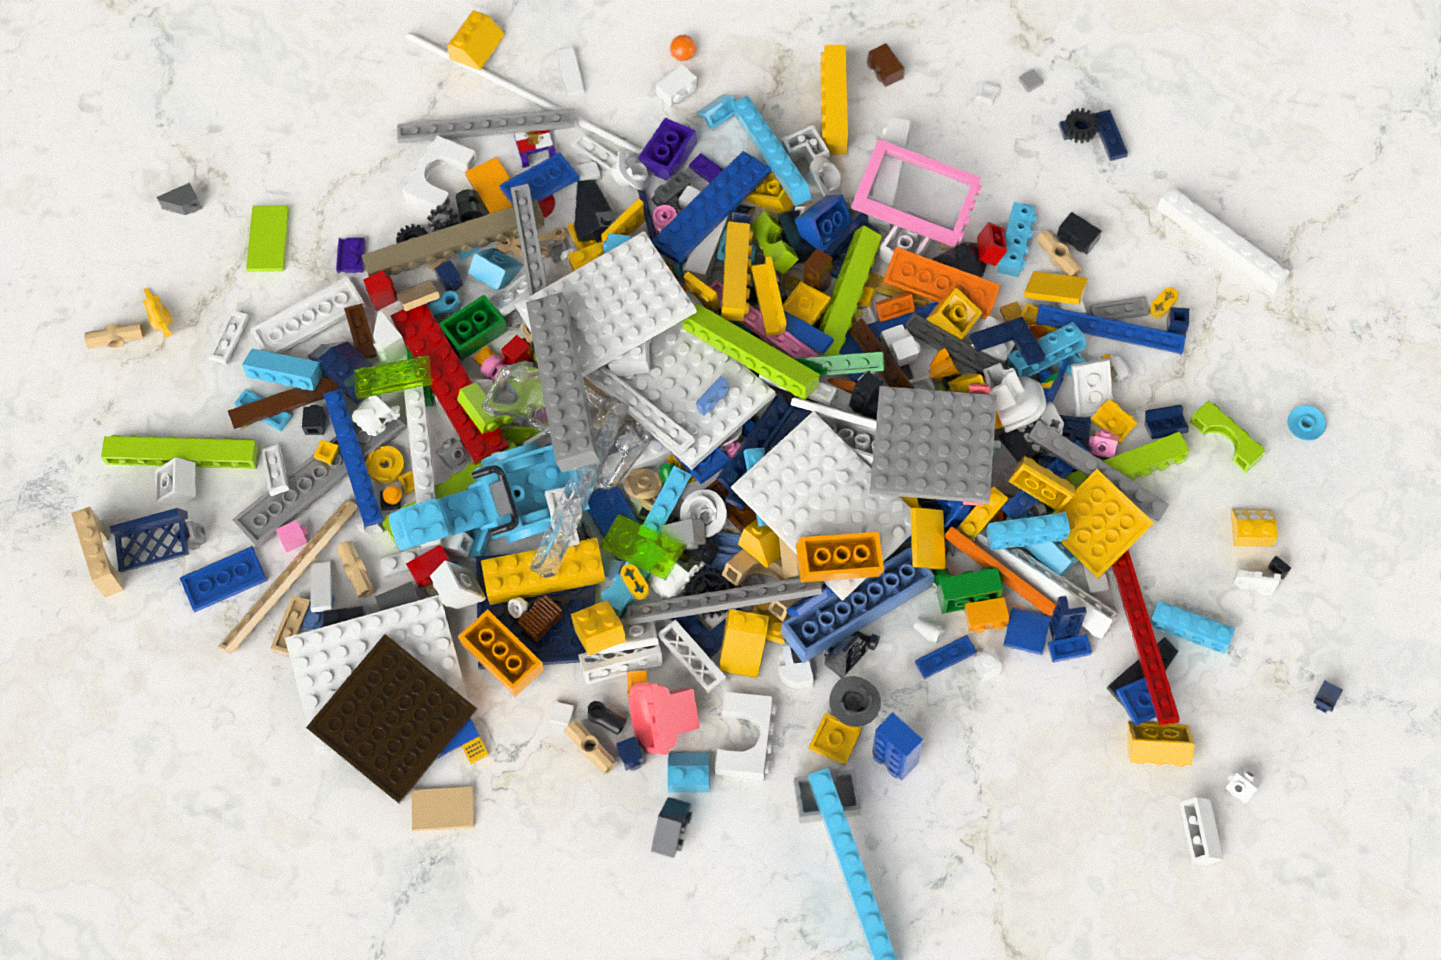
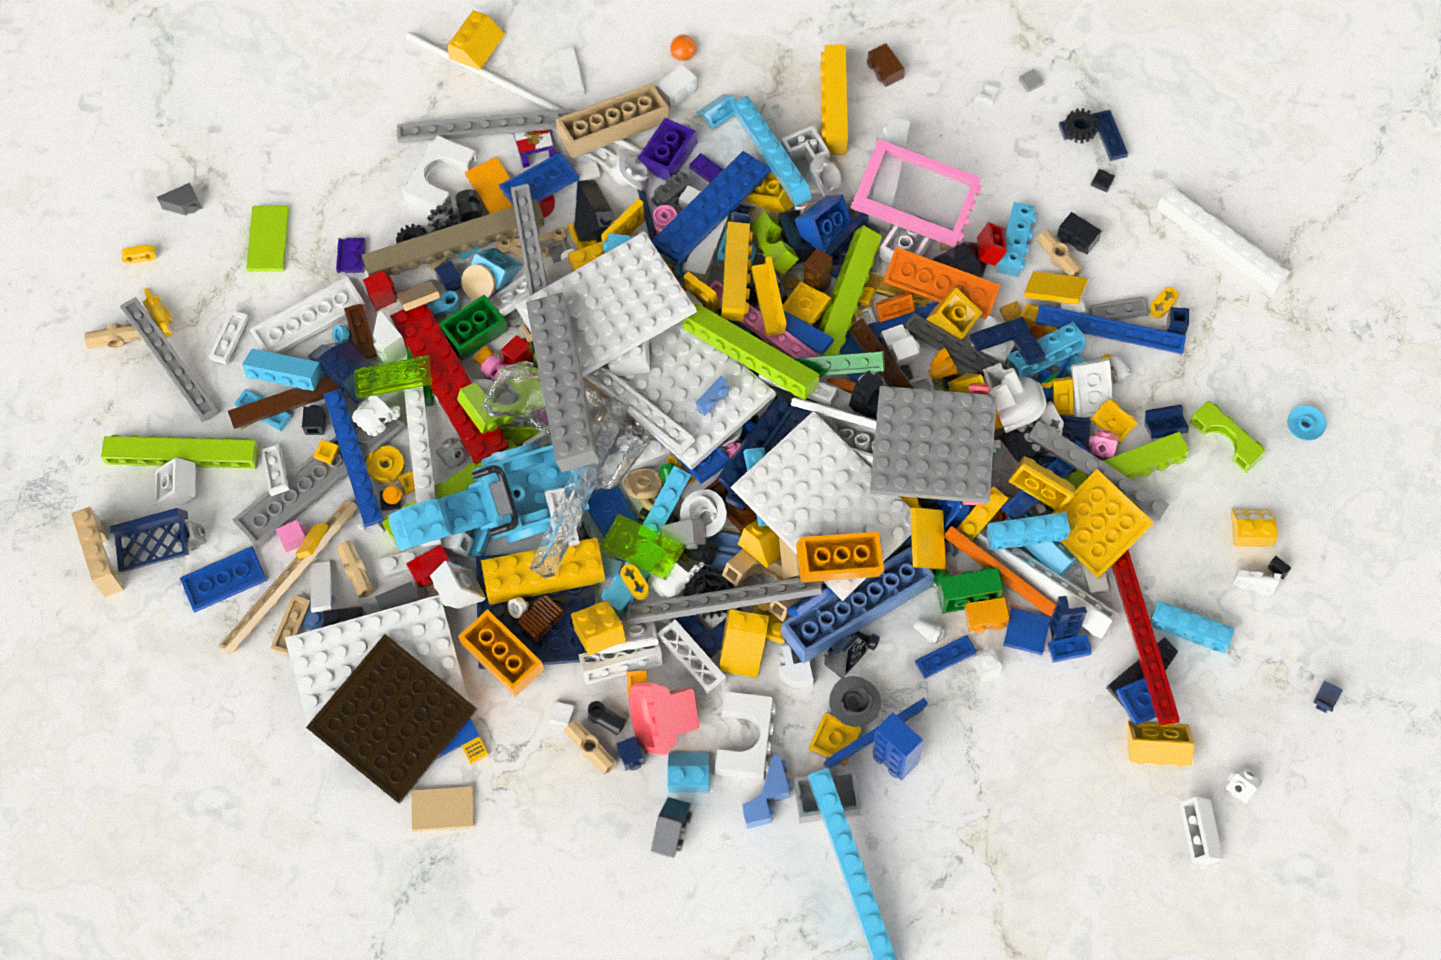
(138, 254): none -> yellow beam
(169, 359): none -> light grey plate
(312, 540): none -> yellow tile
(341, 333): none -> medium azure tile
(478, 281): none -> tan tile
(611, 120): none -> tan brick
(775, 789): none -> medium blue arch
(868, 738): none -> blue tile
(1063, 395): none -> yellow plate
(1102, 180): none -> black tile

